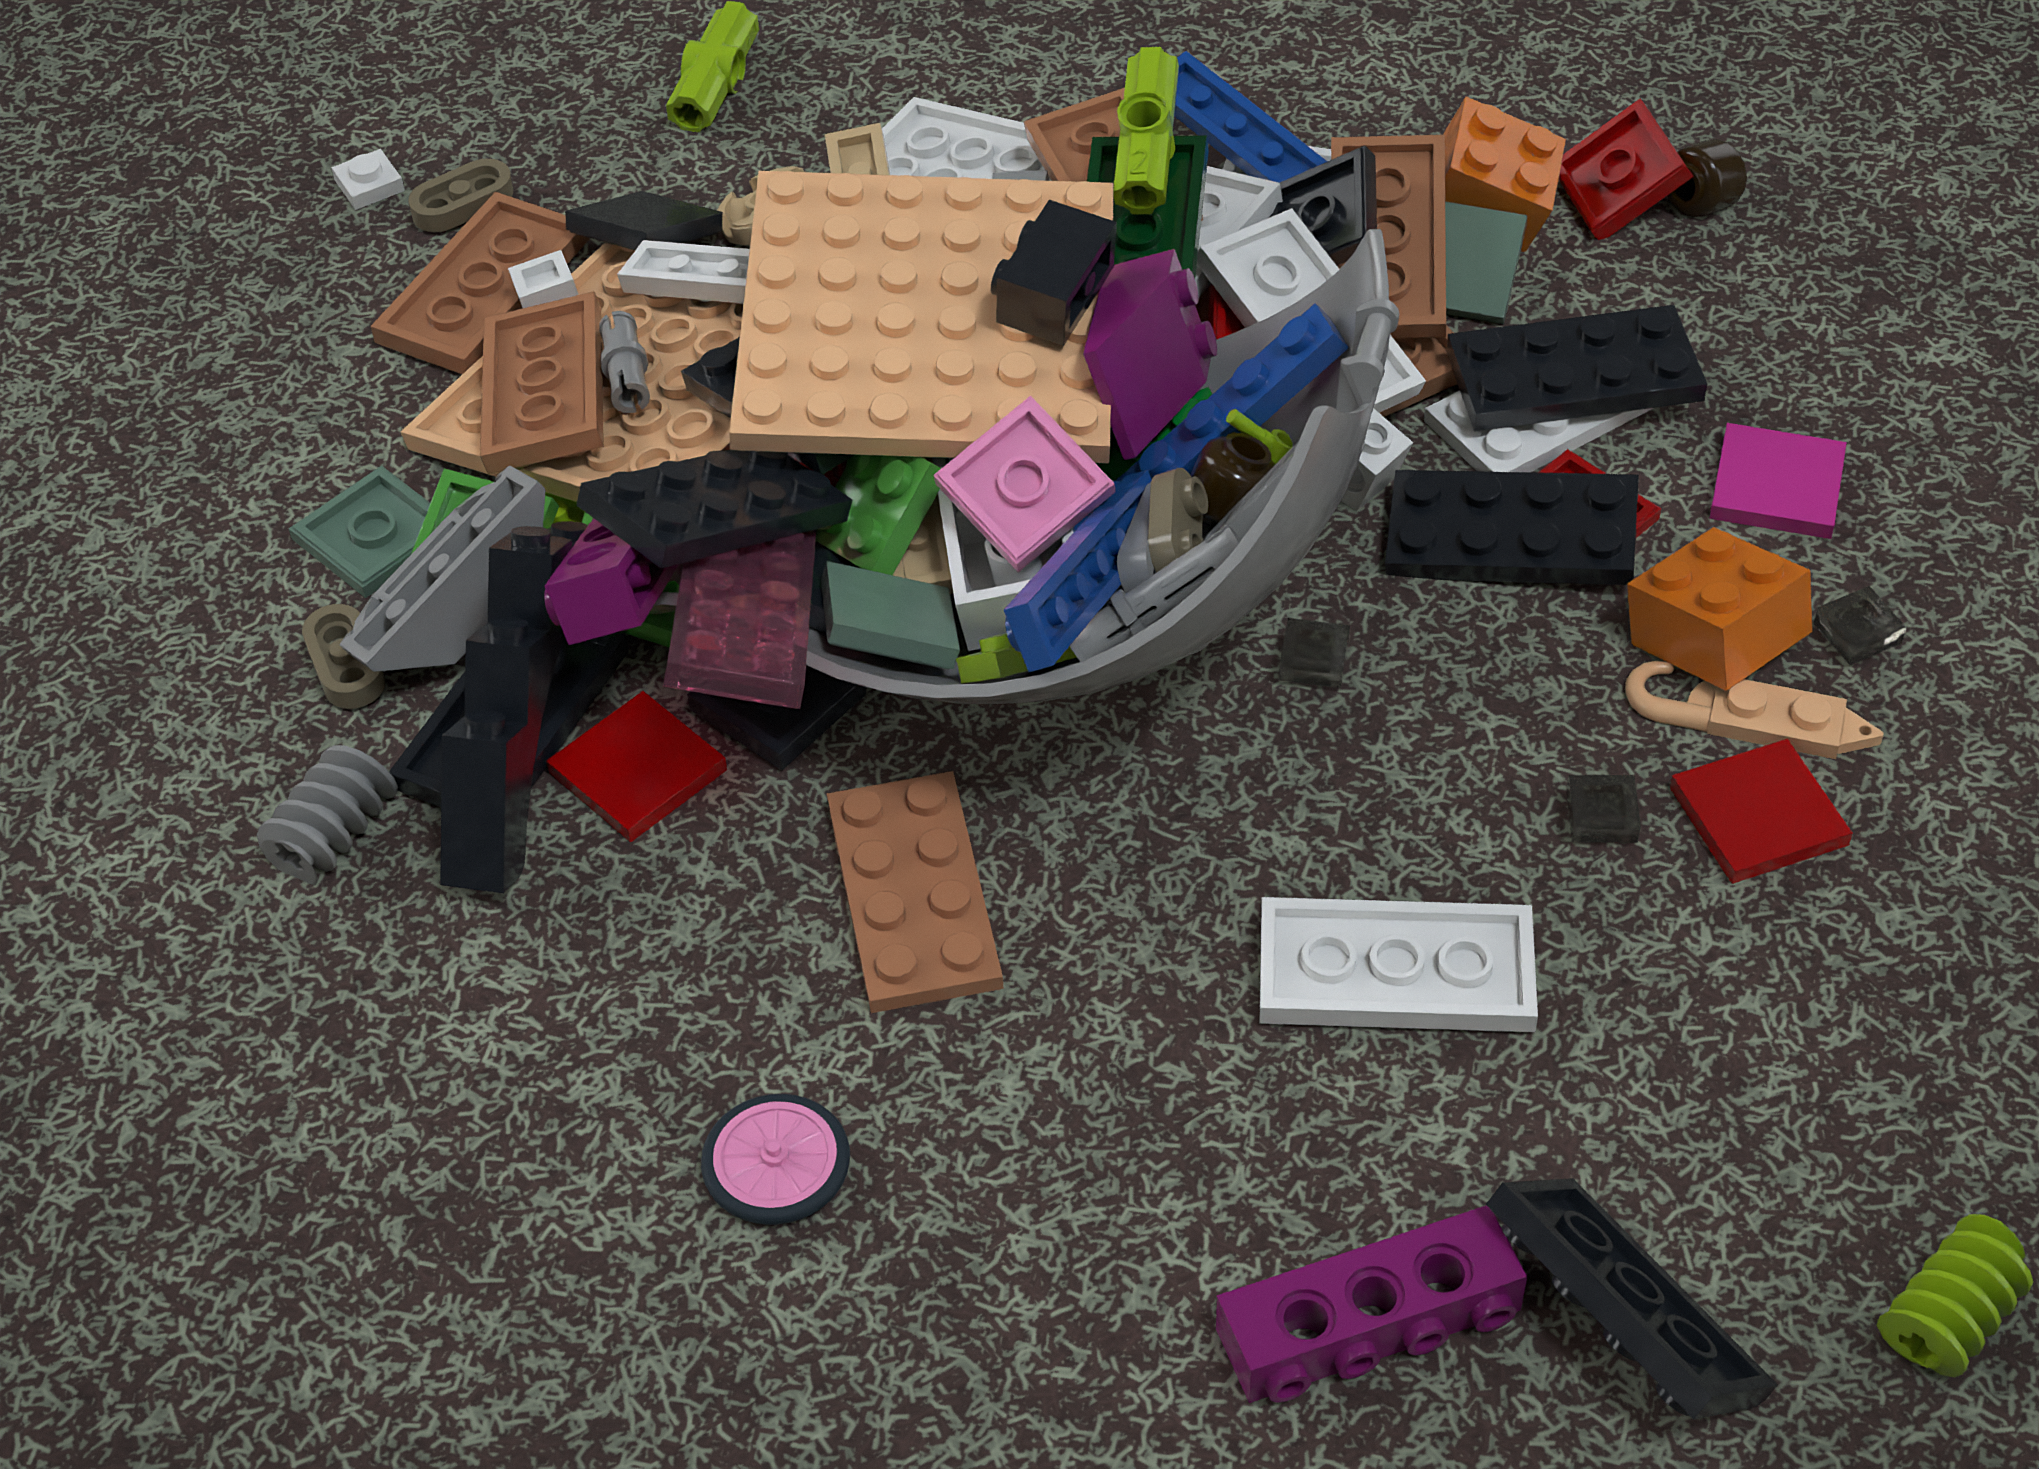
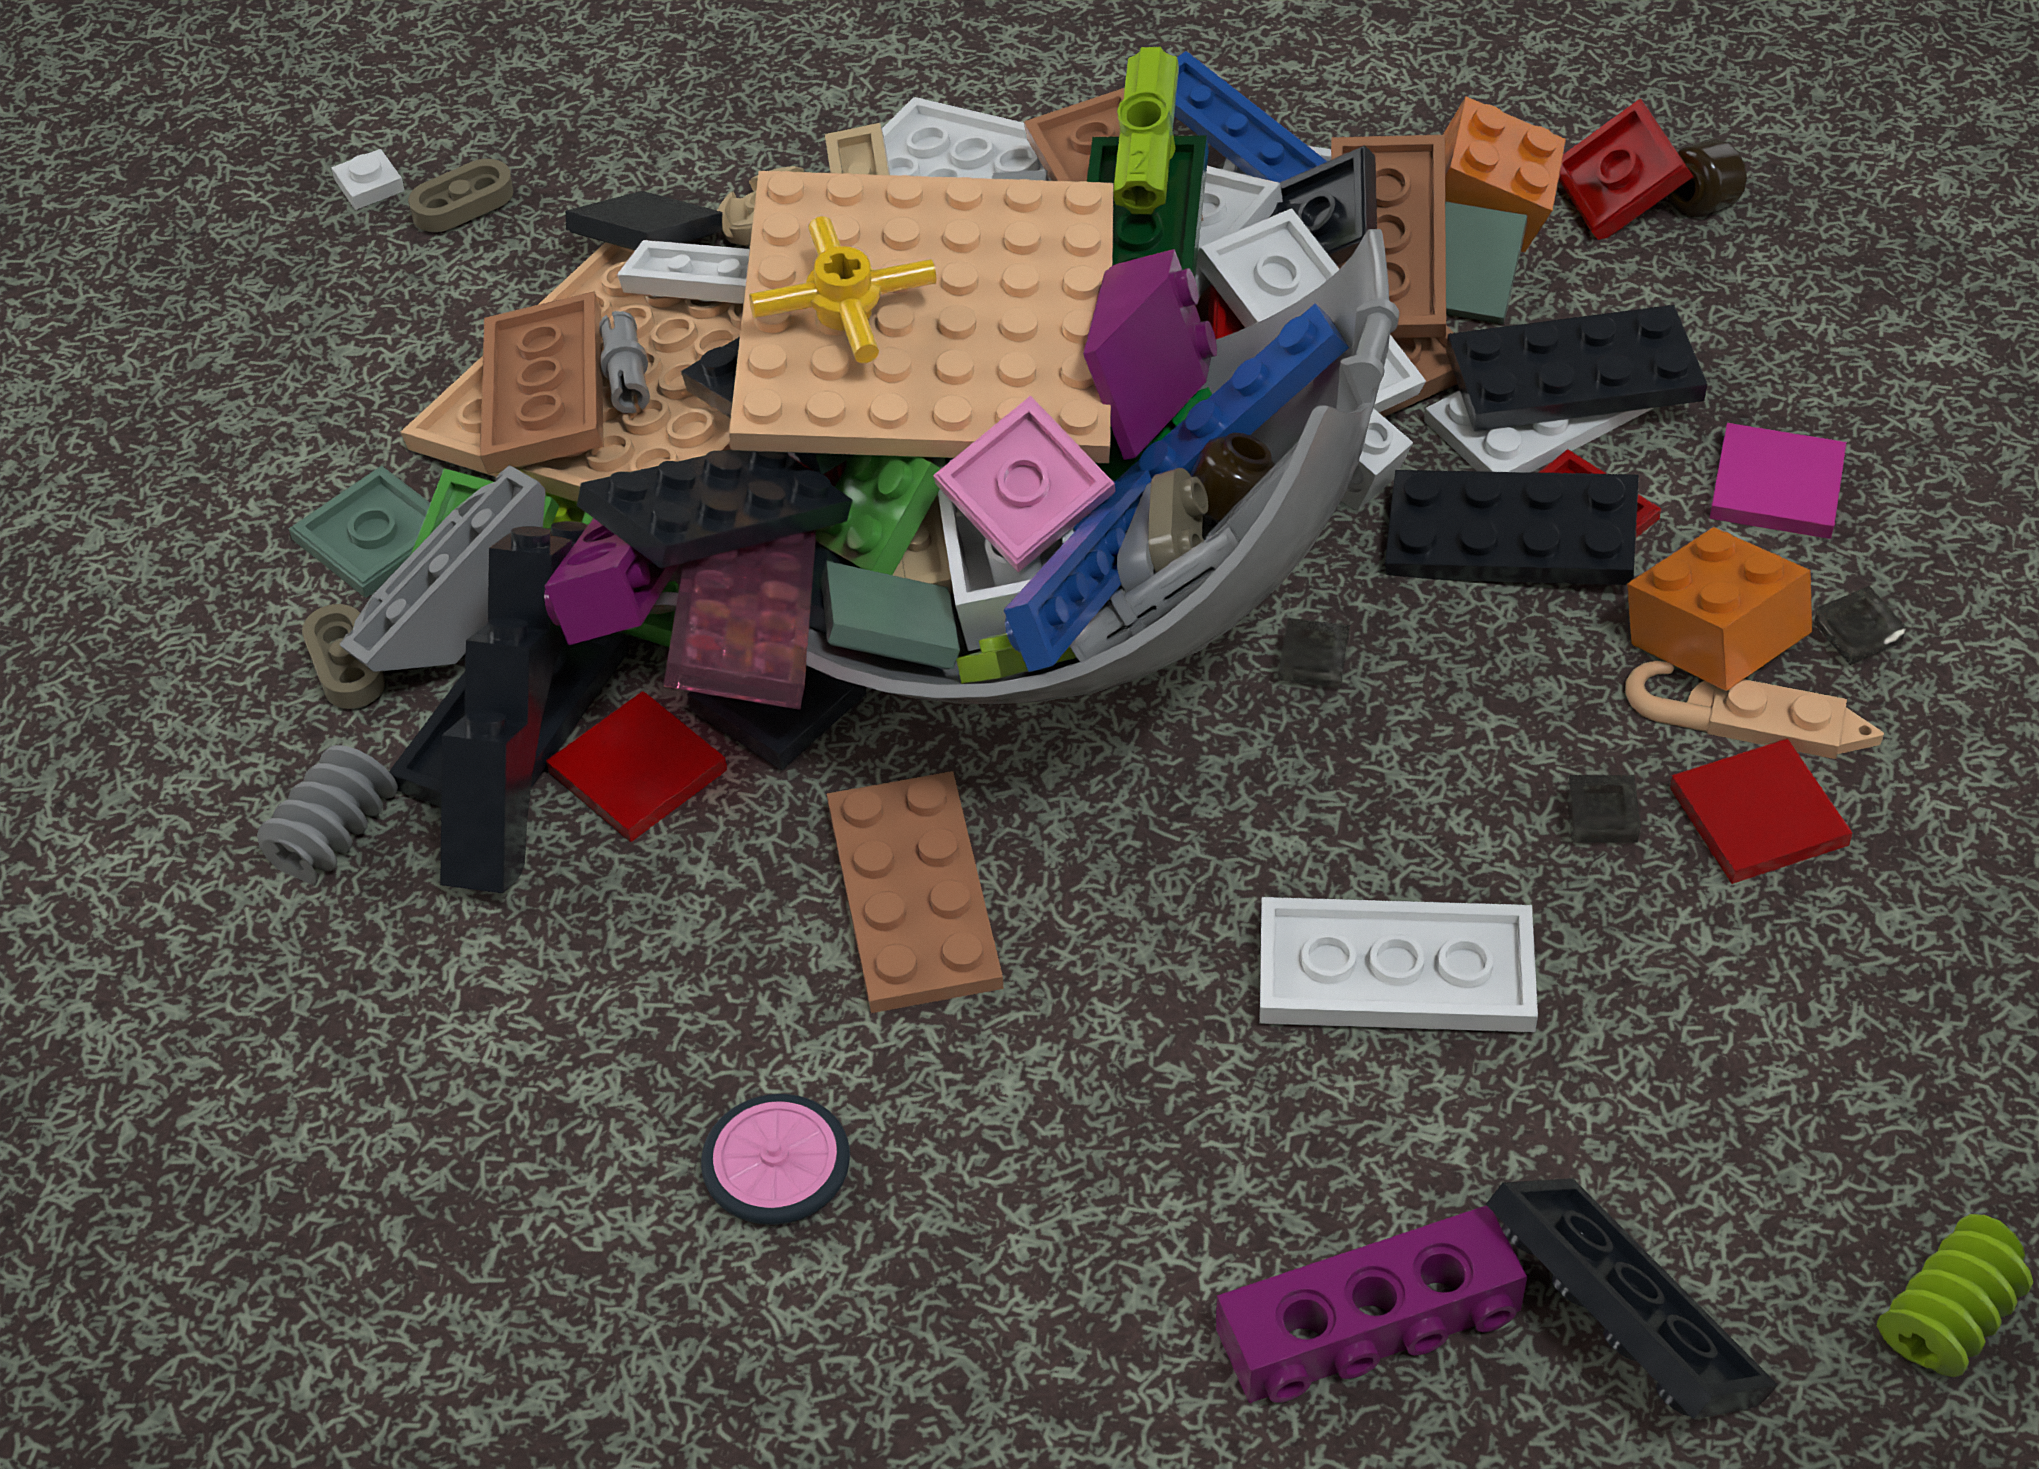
(469, 280): nougat plate -> none
(543, 280): white plate -> none
(712, 67): lime piece -> none
(843, 289): none -> yellow bar
(1054, 272): black brick -> none
(1277, 441): lime hand -> none

